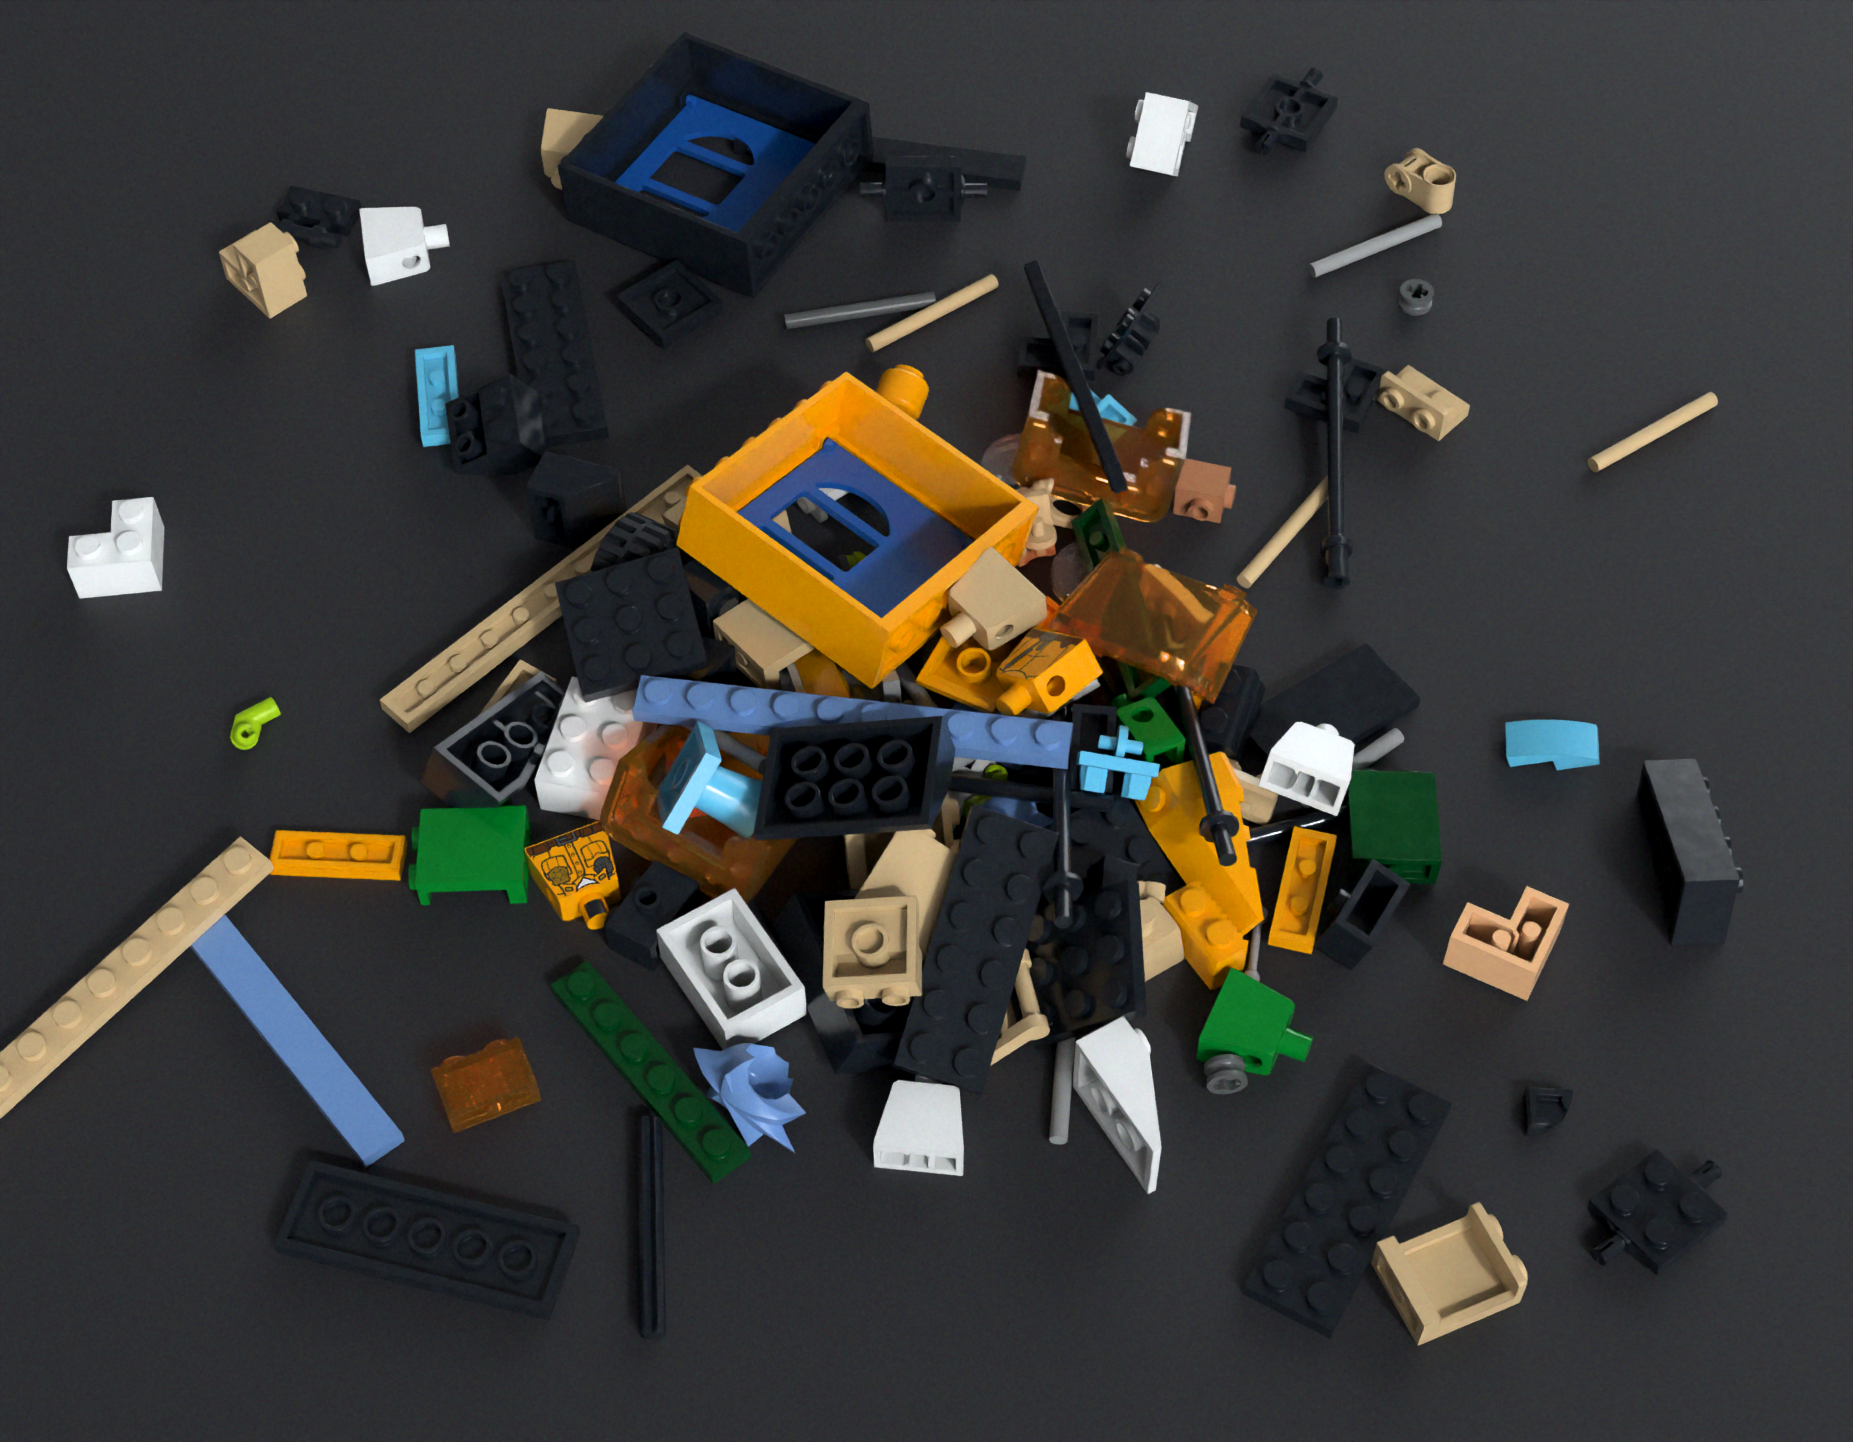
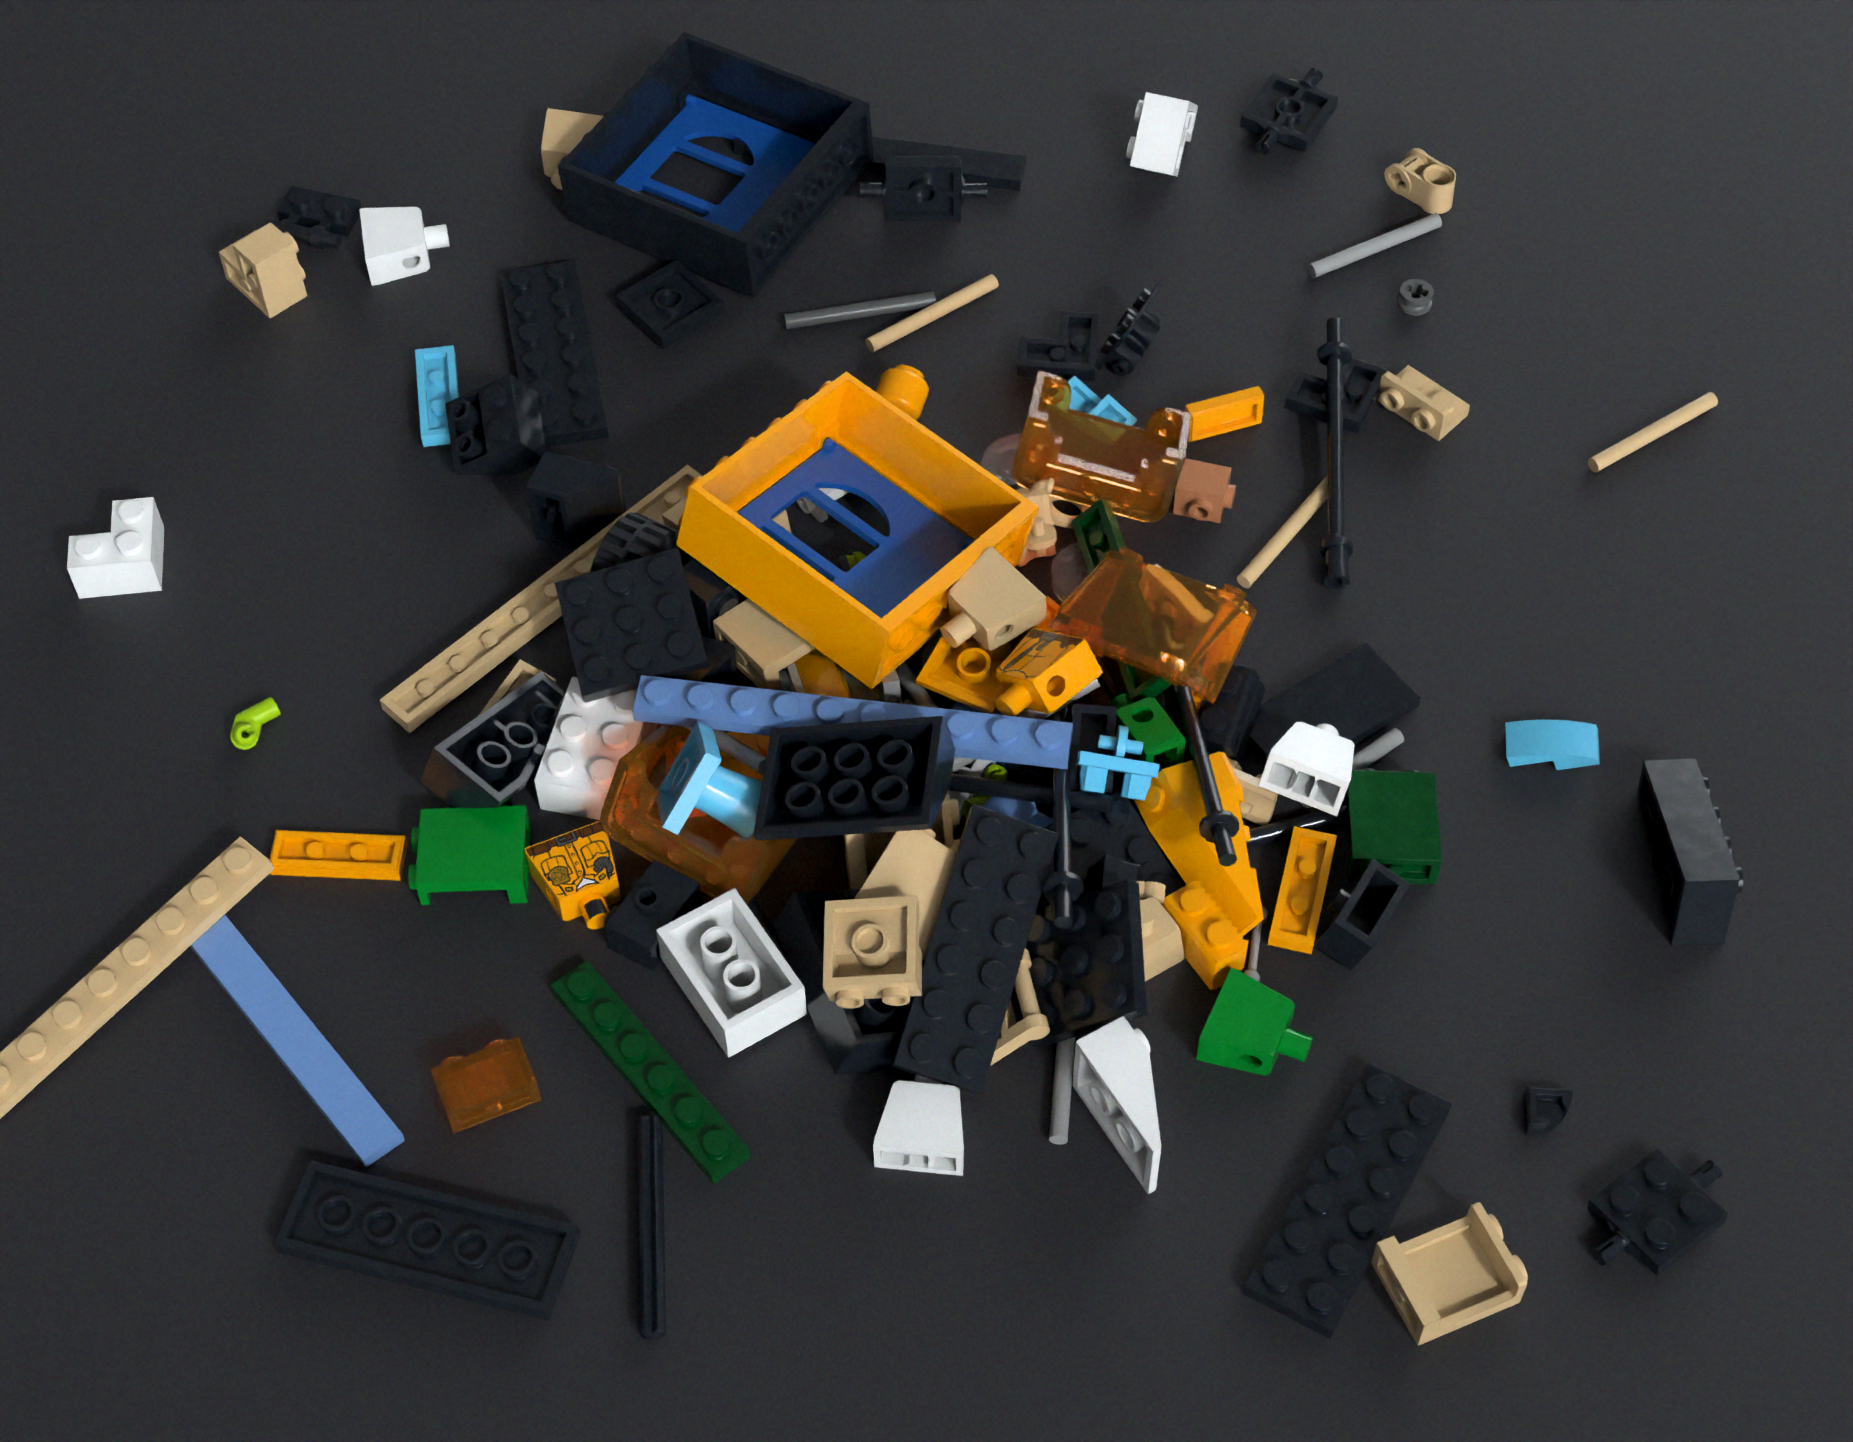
(753, 1088): medium blue hair -> none
(1076, 378): black tile -> none
(1225, 413): none -> light orange tile
(1225, 1074): dark grey bush -> none
(1506, 950): light nougat brick -> none

